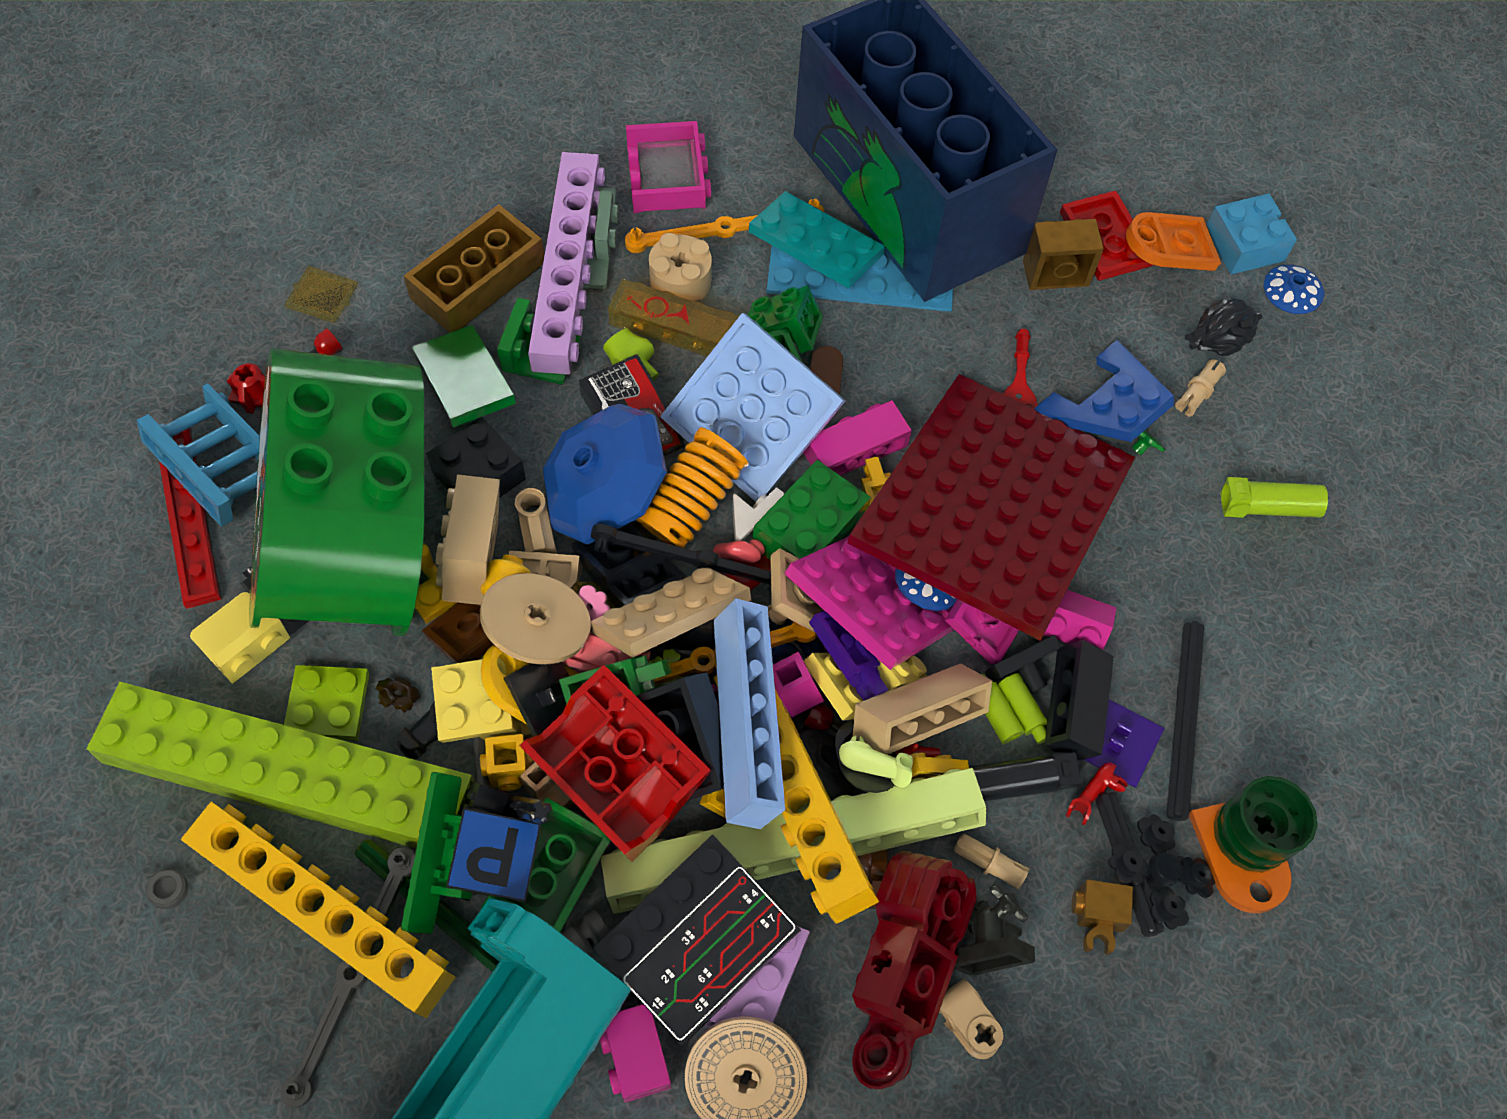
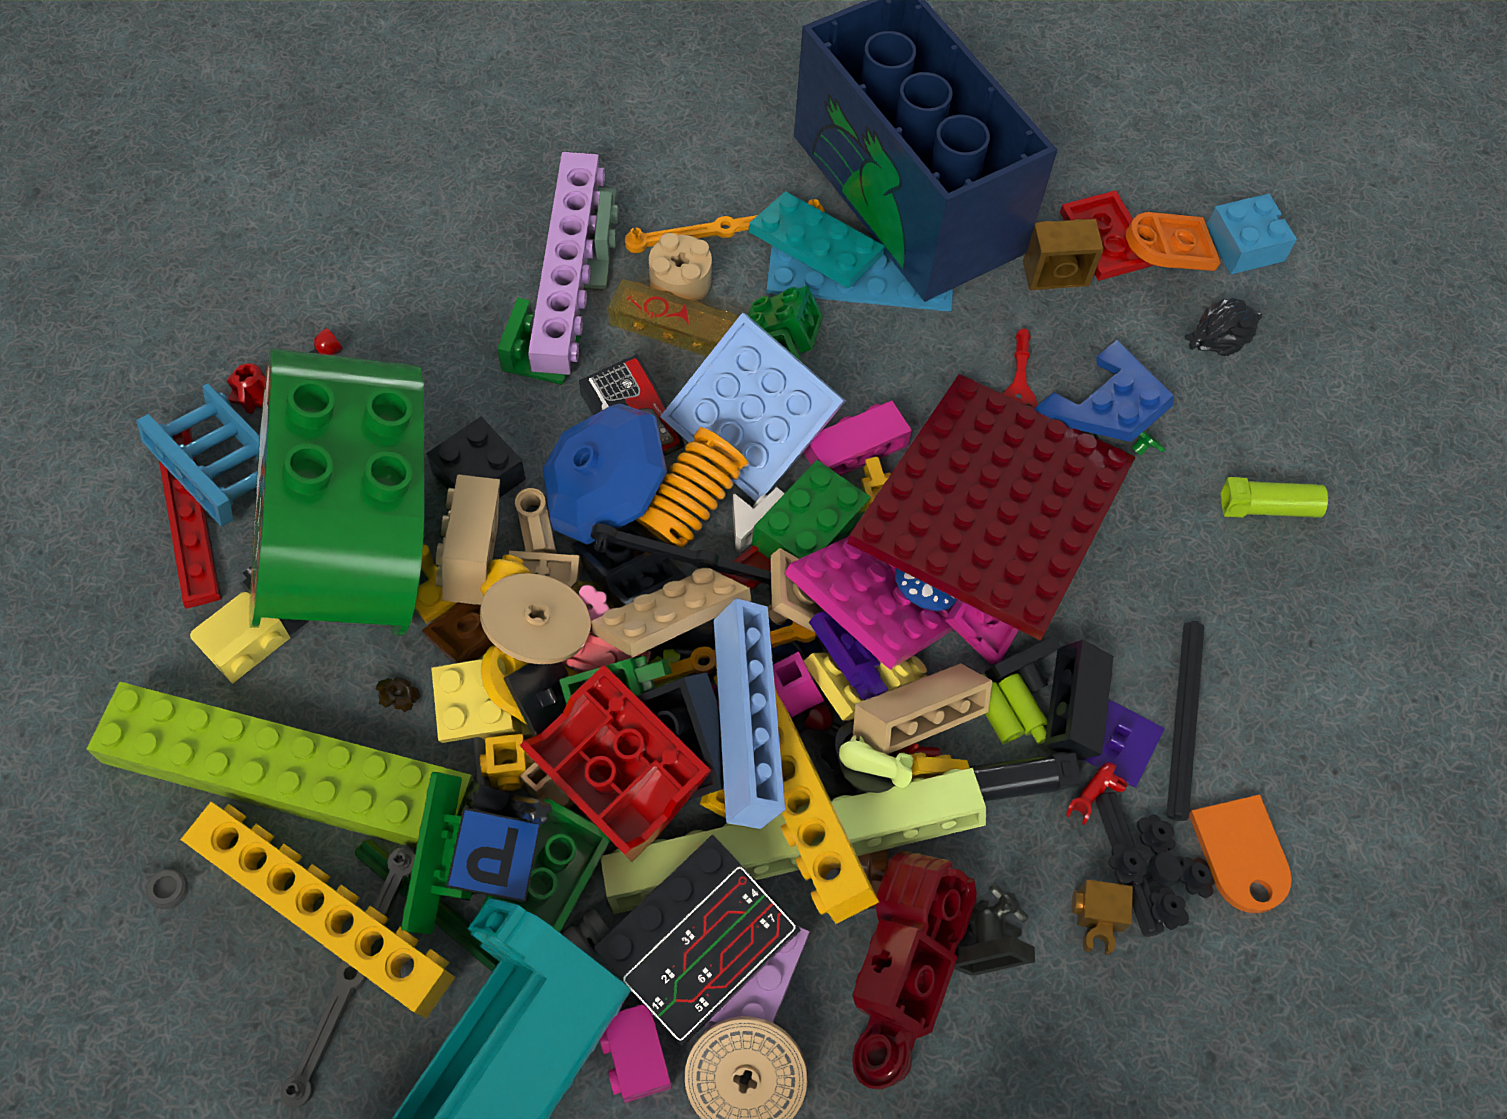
(321, 294): clear yellow piece -> none
(327, 700): lime plate -> none
(414, 741): black piece -> none
(463, 375): tile -> none
(475, 269): pearl gold brick -> none
(627, 344): lime piece -> none
(667, 166): dark pink window -> none
(741, 550): coral arm -> none
(828, 365): reddish brown tile -> none
(967, 1014): tan piece -> none
(991, 861): tan axle -> none
(1082, 618): dark pink brick -> none
(1200, 387): tan pin -> none
(1265, 824): dark green wheel -> none
(1291, 297): blue dish -> none

